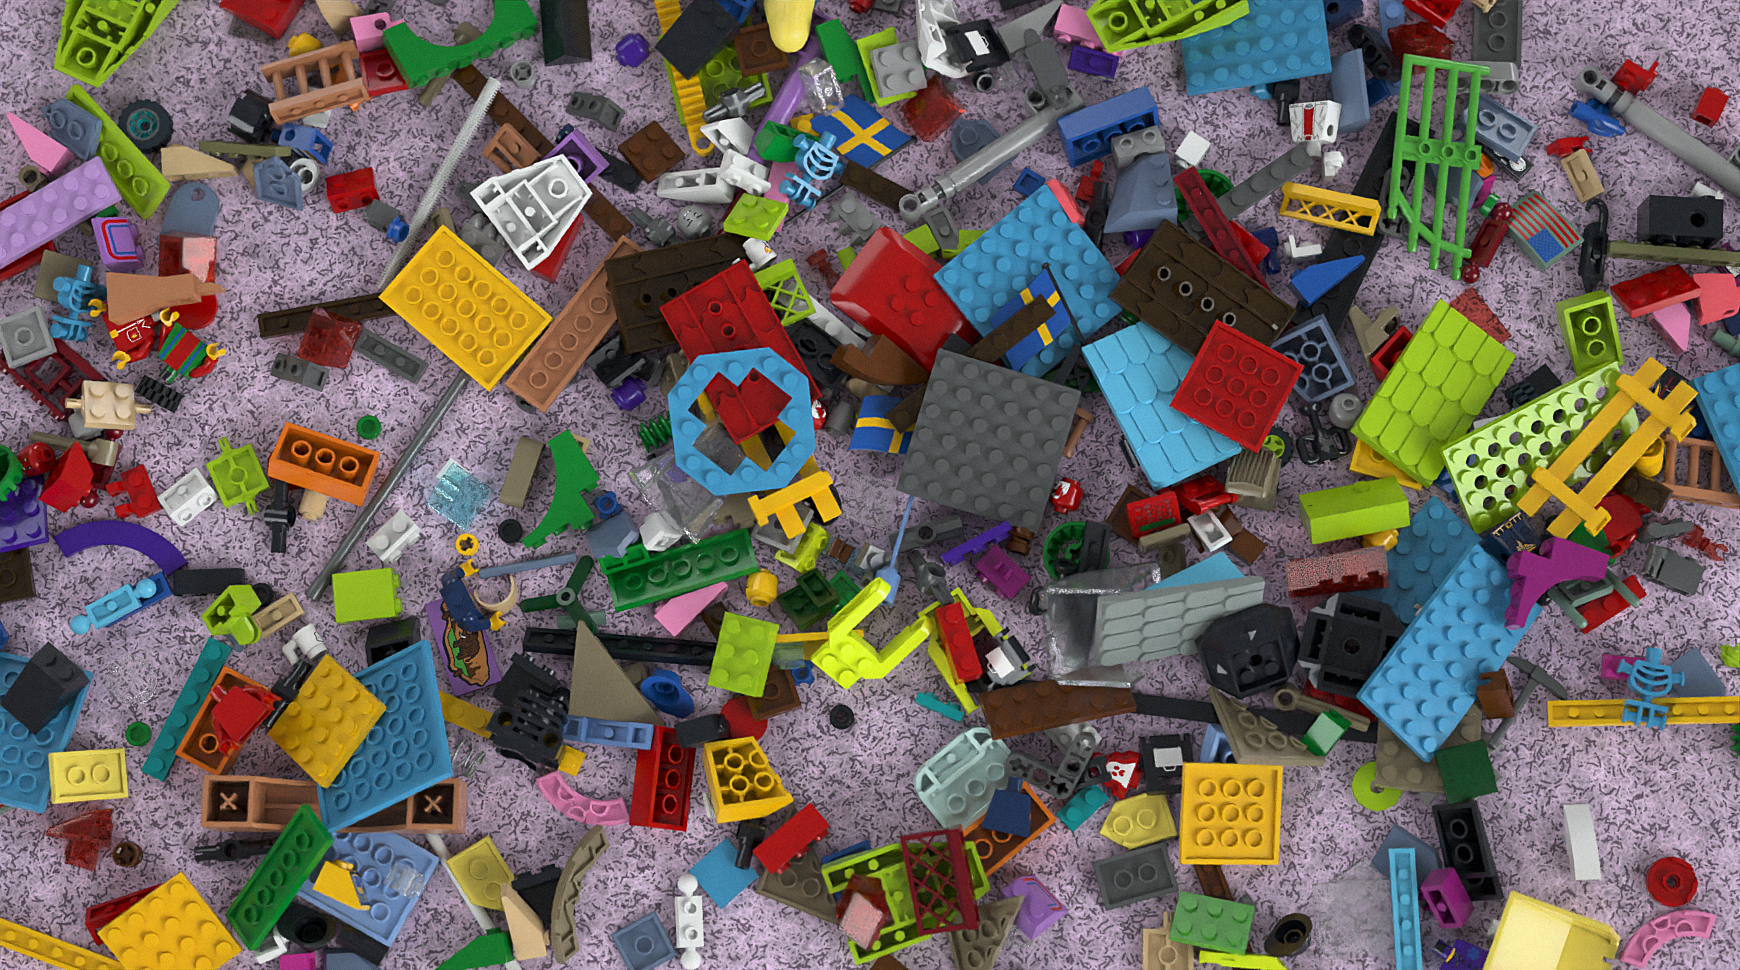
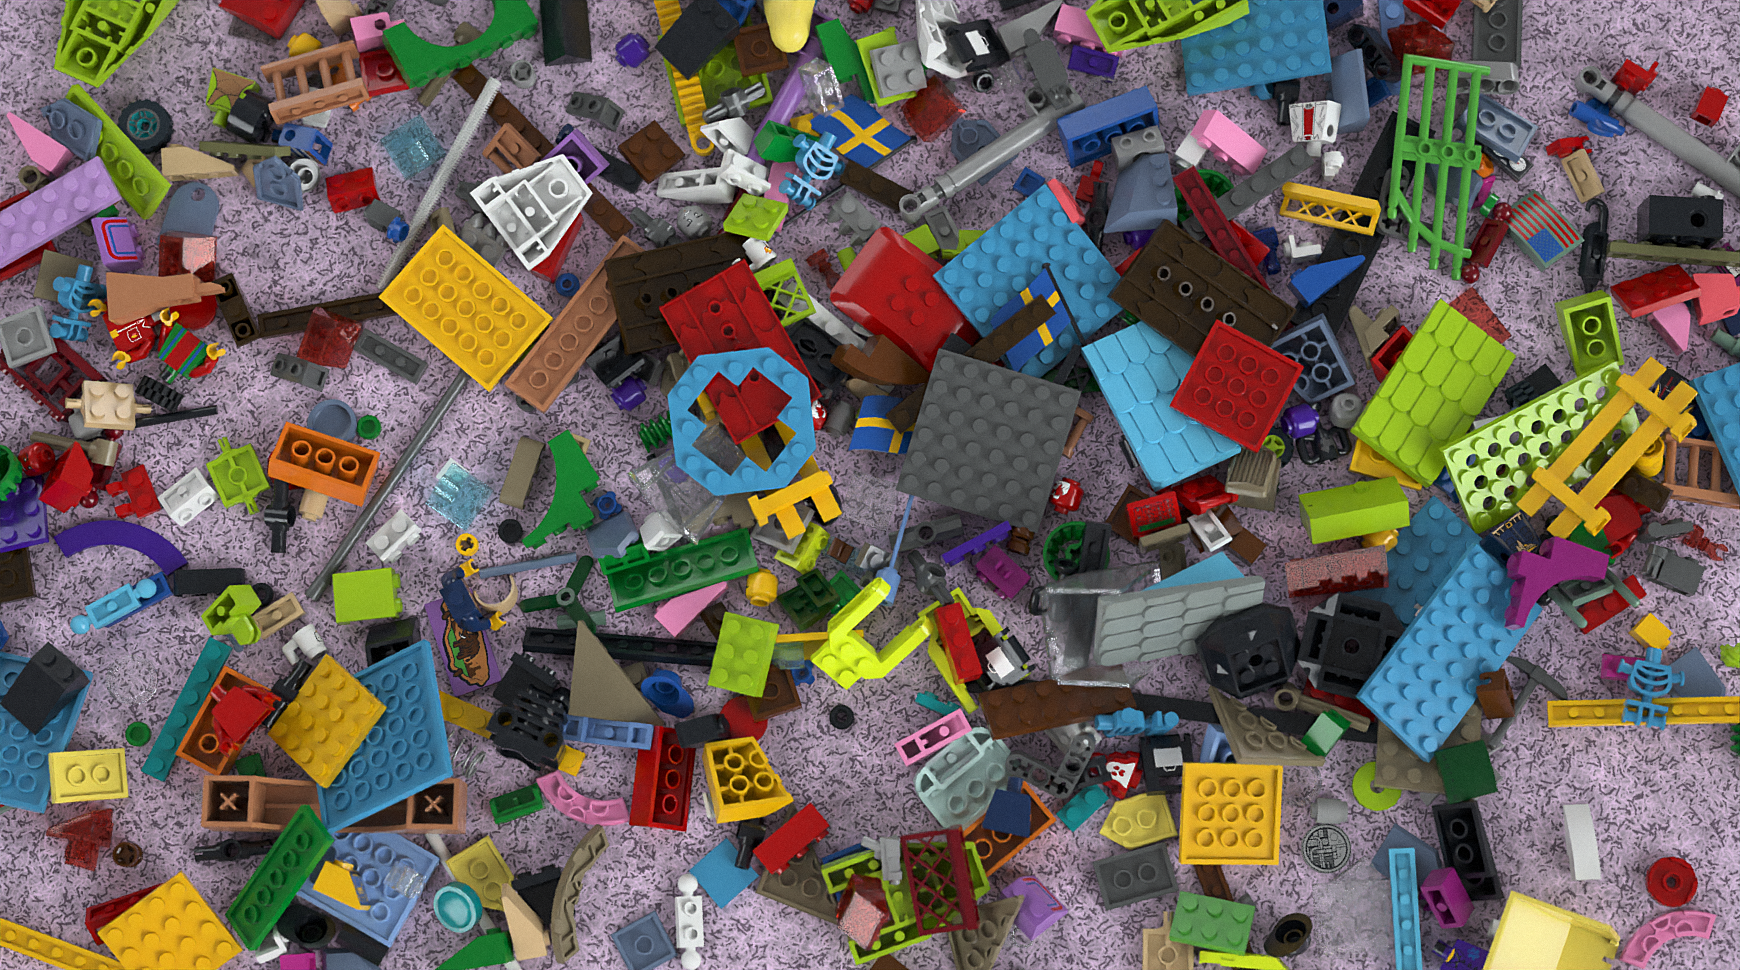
(177, 416): none -> black bar
(224, 91): none -> torso
(237, 311): none -> dark brown slope
(251, 766): none -> green plate
(333, 419): none -> sand blue piece
(413, 147): none -> clear light blue plate
(457, 907): none -> teal piece
(517, 804): none -> green hinge
(567, 292): none -> blue plate
(889, 852): none -> light grey piece
(933, 737): none -> bright pink slope
(1132, 722): none -> dark azure piece
(1228, 143): none -> bright pink brick
(1299, 420): none -> dark purple head
(1326, 848): none -> tile
(1329, 811): none -> light grey brick
(1651, 632): none -> yellow brick

